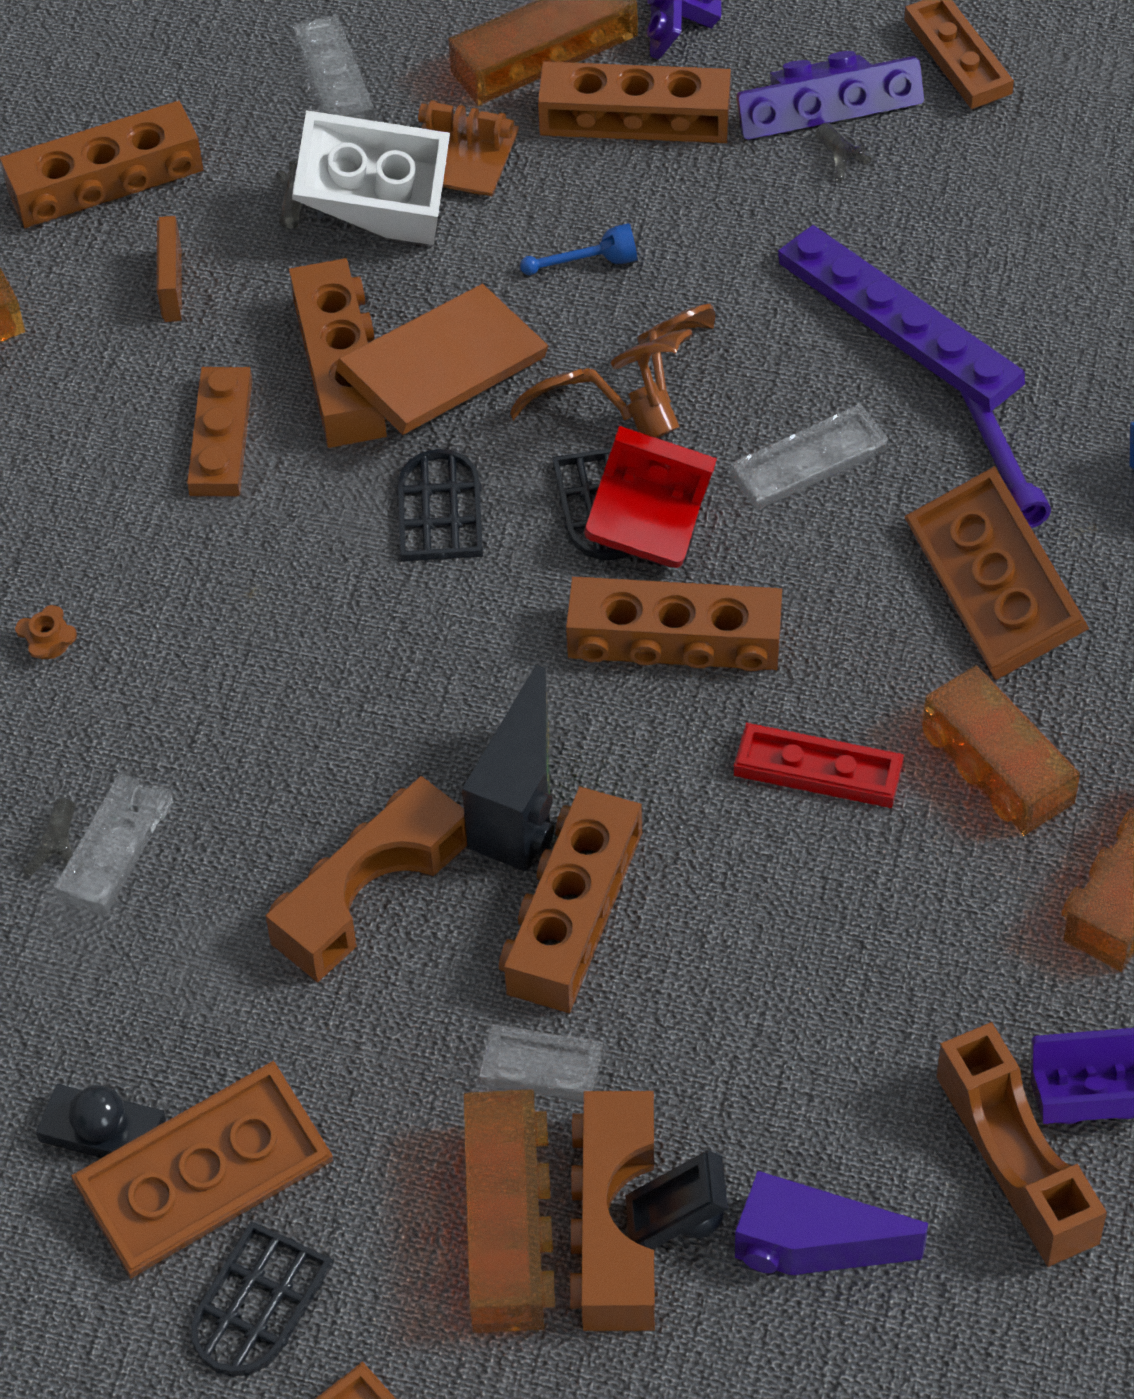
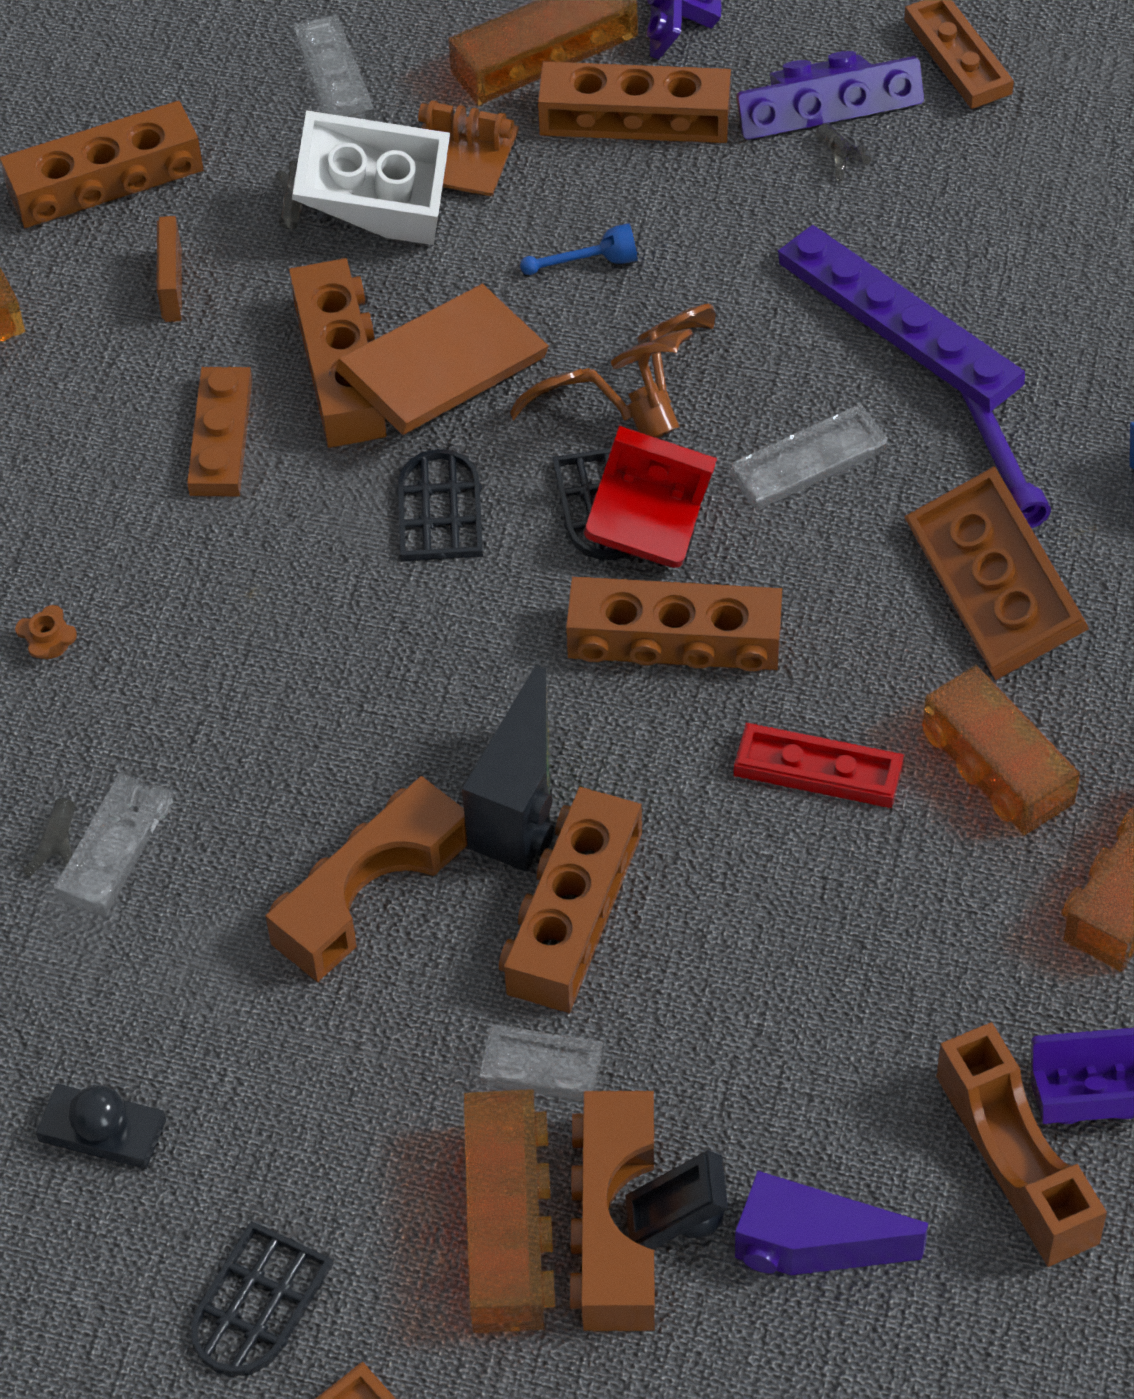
(201, 1169): dark orange tile -> none

